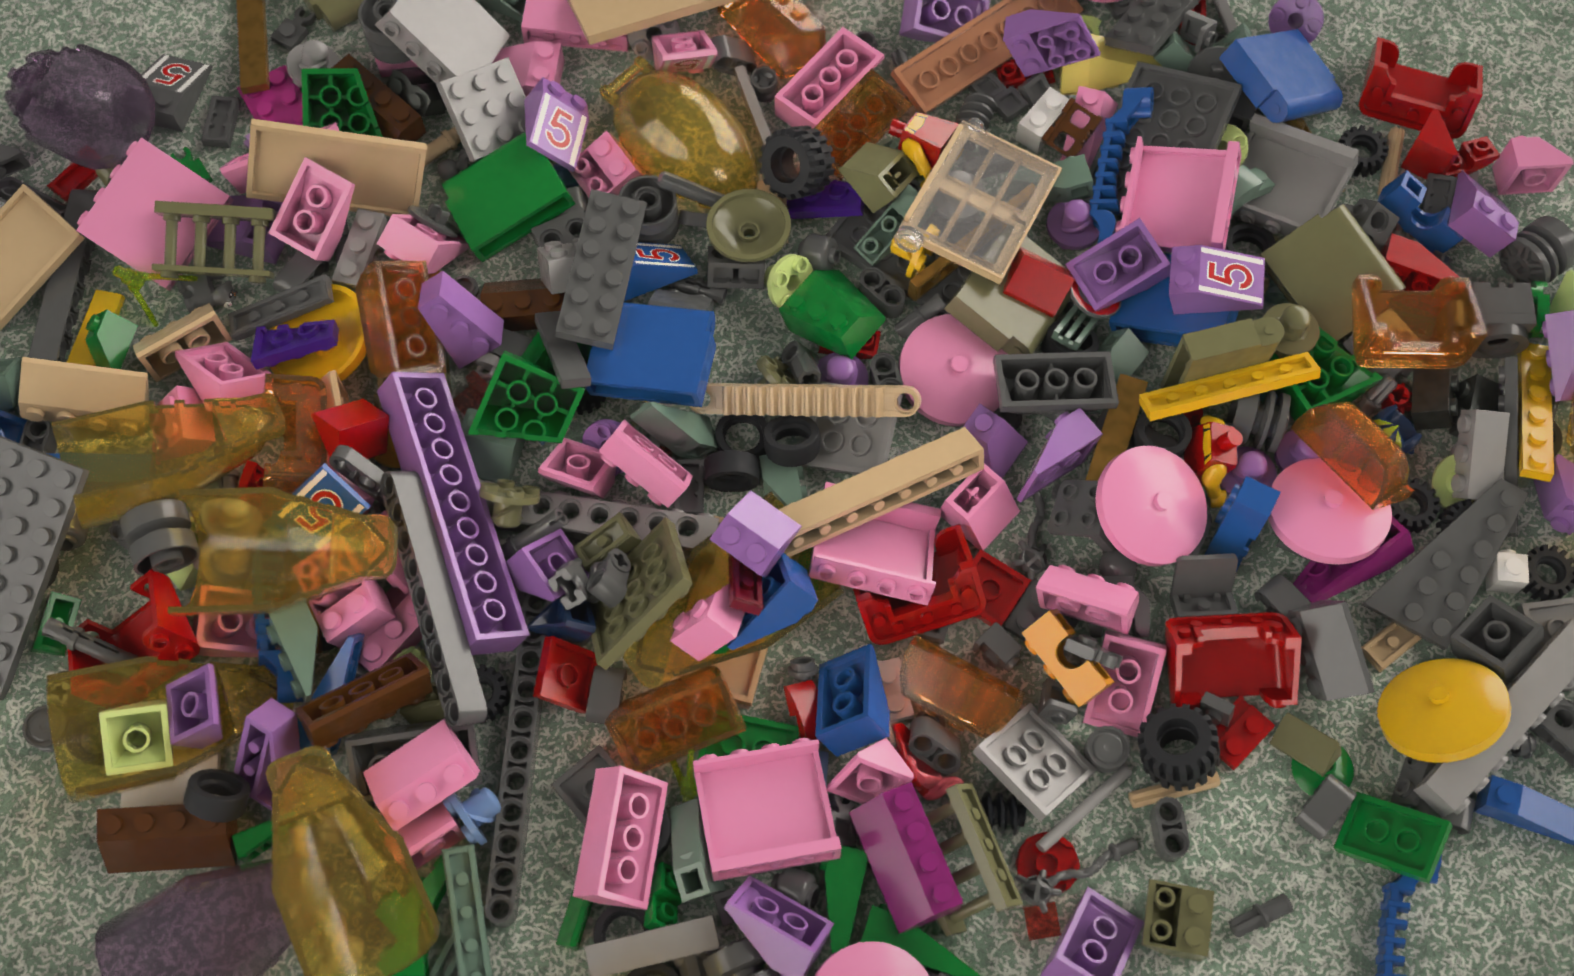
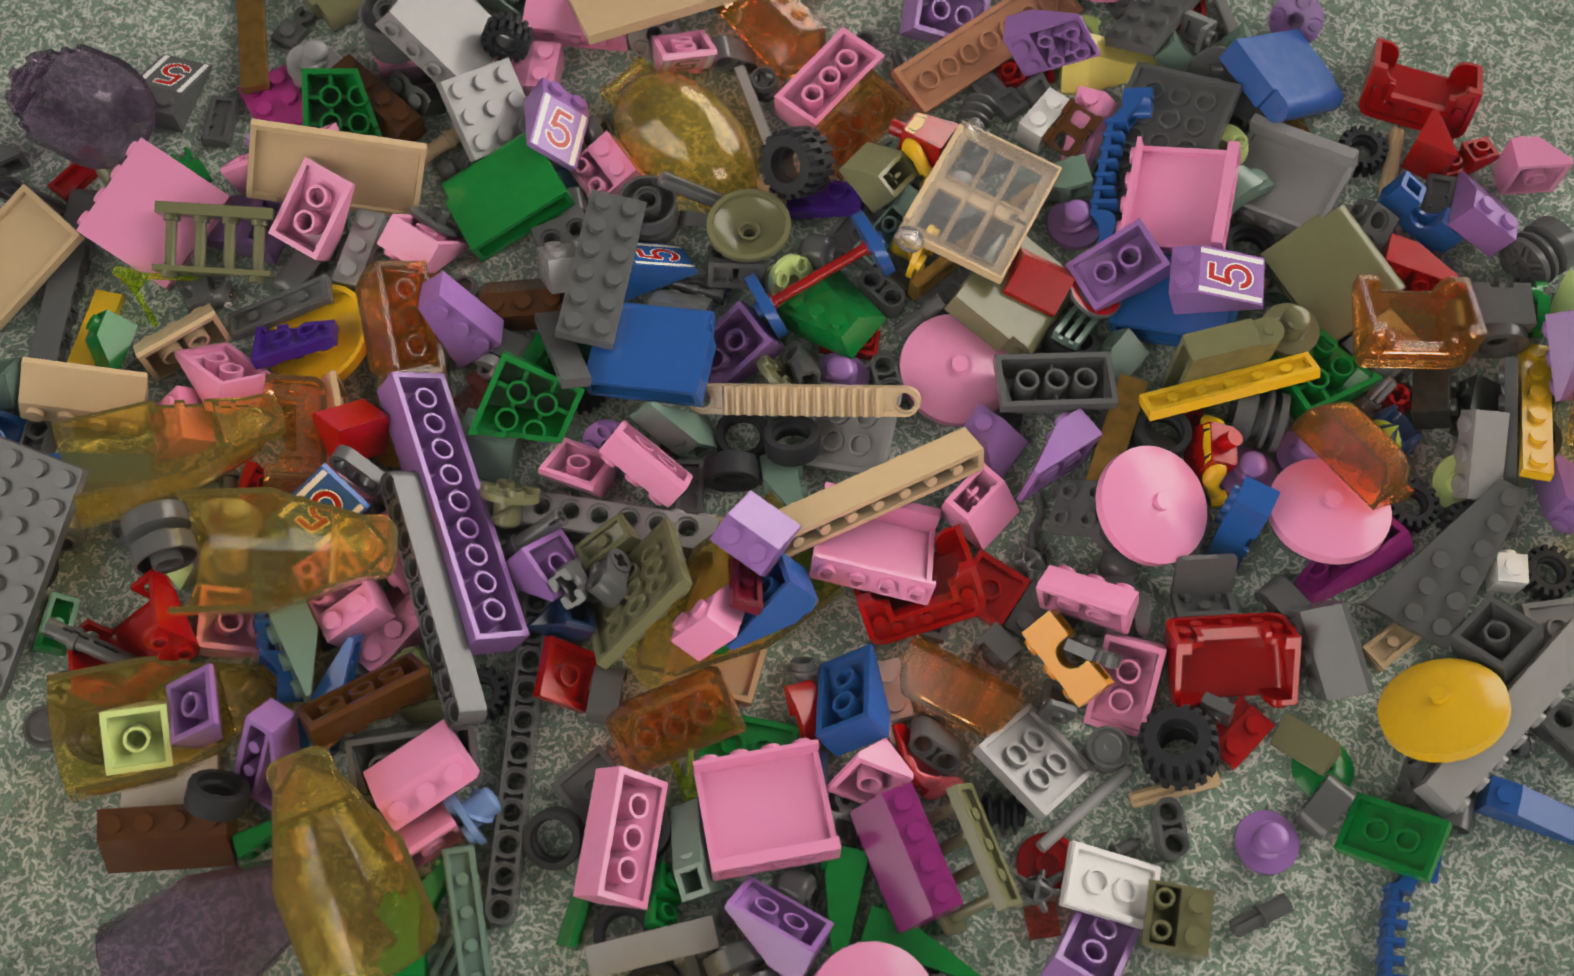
(509, 26): none -> black tyre
(534, 850): none -> black tyre
(596, 127): none -> dark grey piece
(739, 344): none -> medium lavender slope
(872, 244): none -> blue piece
(1106, 884): none -> white tile
(1266, 842): none -> medium lavender plate

